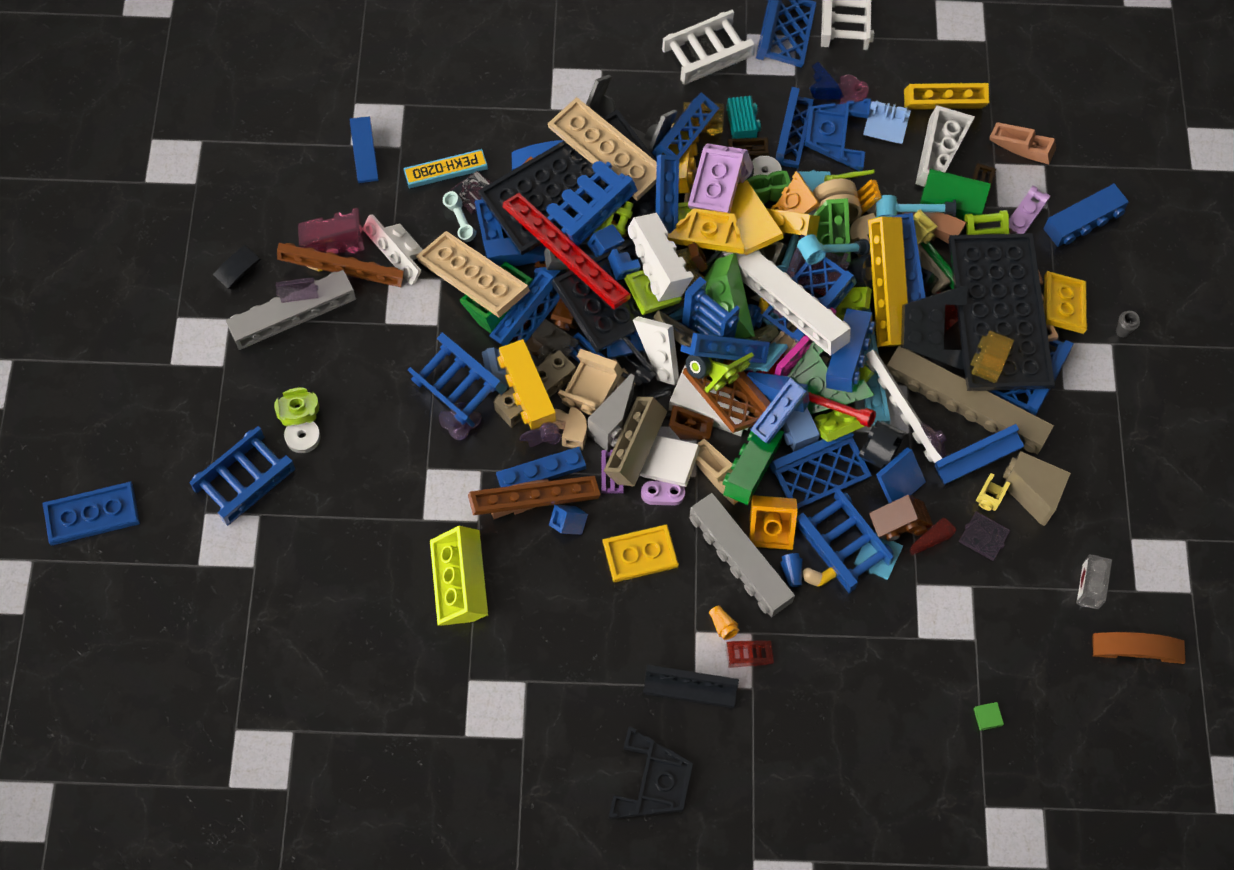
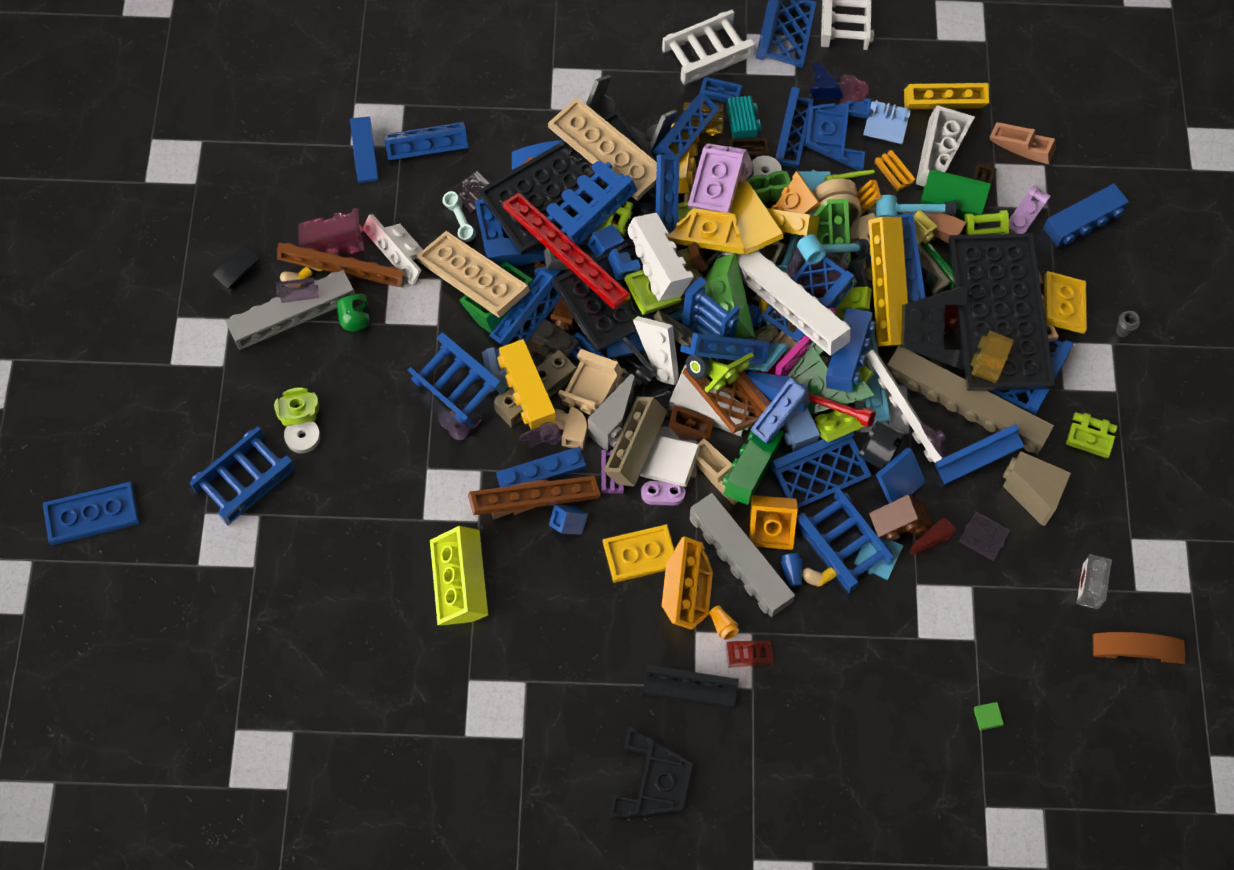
(303, 274): none -> arm
(353, 318): none -> green helmet
(426, 141): none -> blue fence
(445, 168): tile -> none
(687, 584): none -> light orange wedge
(720, 93): none -> blue tile
(897, 169): none -> light orange tile
(988, 502): light yellow window -> none
(1089, 439): none -> lime plate

